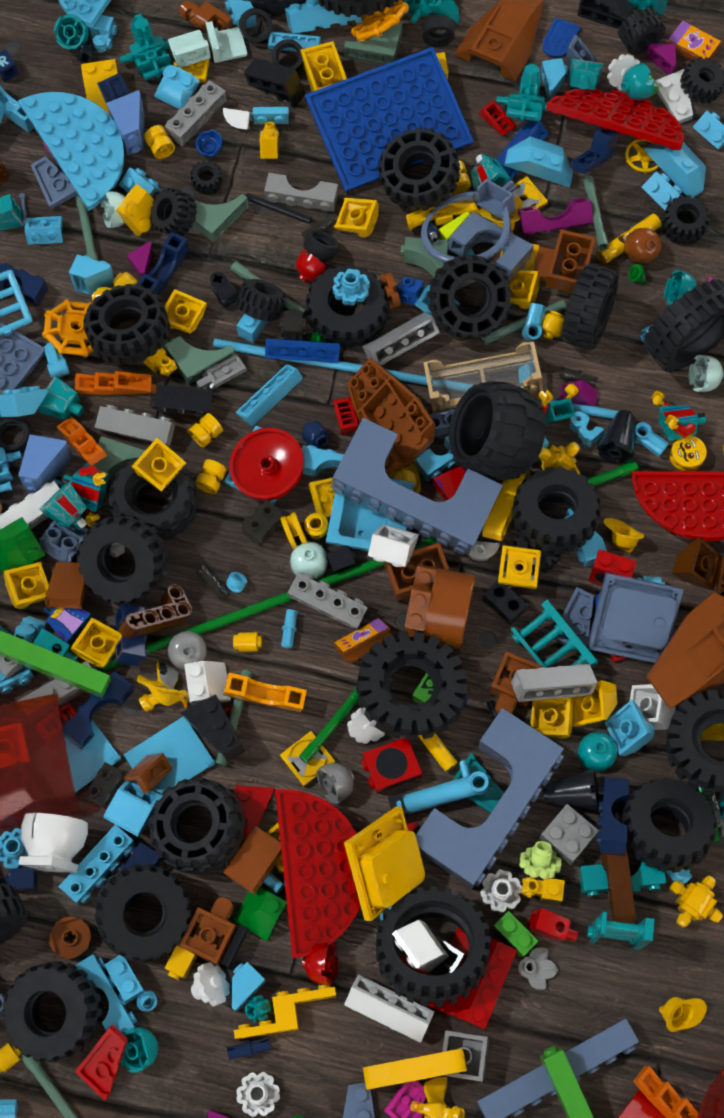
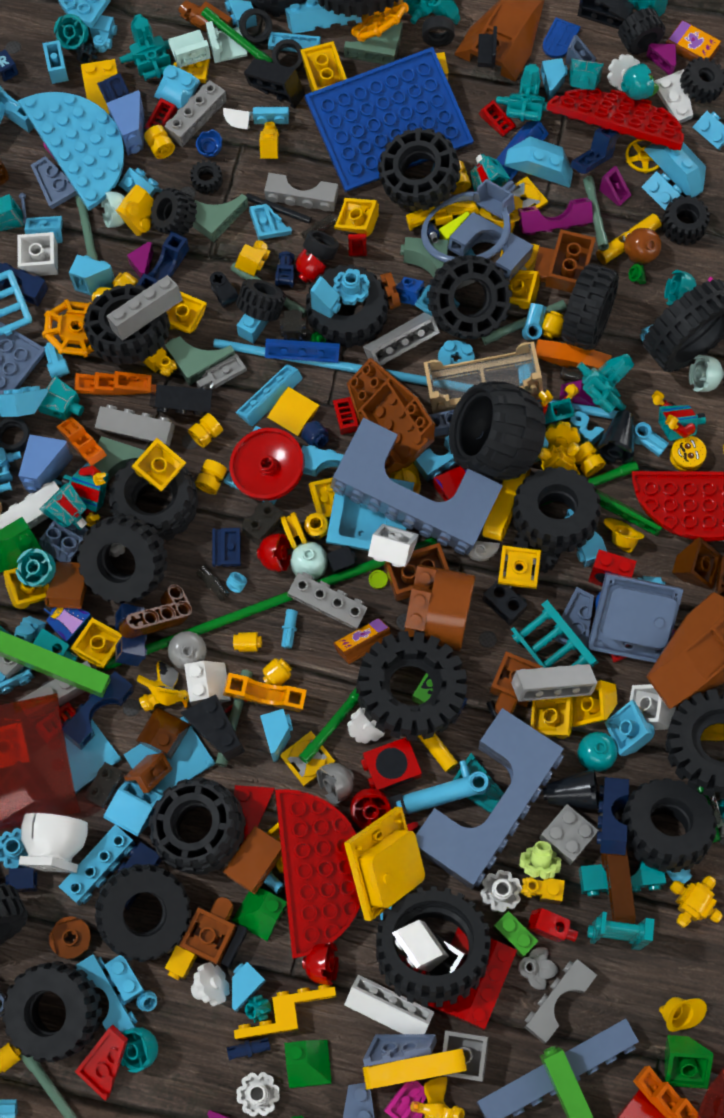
(35, 568): none -> teal cylinder
(38, 253): none -> white slope
(55, 61): none -> medium azure brick
(144, 307): none -> light grey brick
(163, 733): none -> reddish brown slope
(172, 109): none -> red slope
(209, 15): none -> green piece
(226, 547): none -> dark blue plate
(252, 258): none -> yellow brick
(267, 223): none -> medium azure wing
(274, 552): none -> red cylinder
(277, 672): none -> yellow head
(277, 731): none -> medium azure slope
(285, 271): none -> dark blue connector
(293, 411): none -> yellow slope
(307, 1063): none -> green slope
(324, 298): none -> medium azure slope
(357, 244): none -> red slope
(368, 807): none -> red cylinder
(378, 579): none -> lime piece
(397, 1047): none -> sand blue wing
(454, 348): none -> medium azure plate
(487, 49): none -> black panel
(543, 1021): none -> light grey arch
(561, 434): none -> yellow plant
(568, 355): none -> orange slope
(589, 460): none -> yellow wheel
(601, 382): none -> teal piece
(614, 186): none -> magenta slope
(629, 513): none -> green slope
(687, 1062): none -> green slope

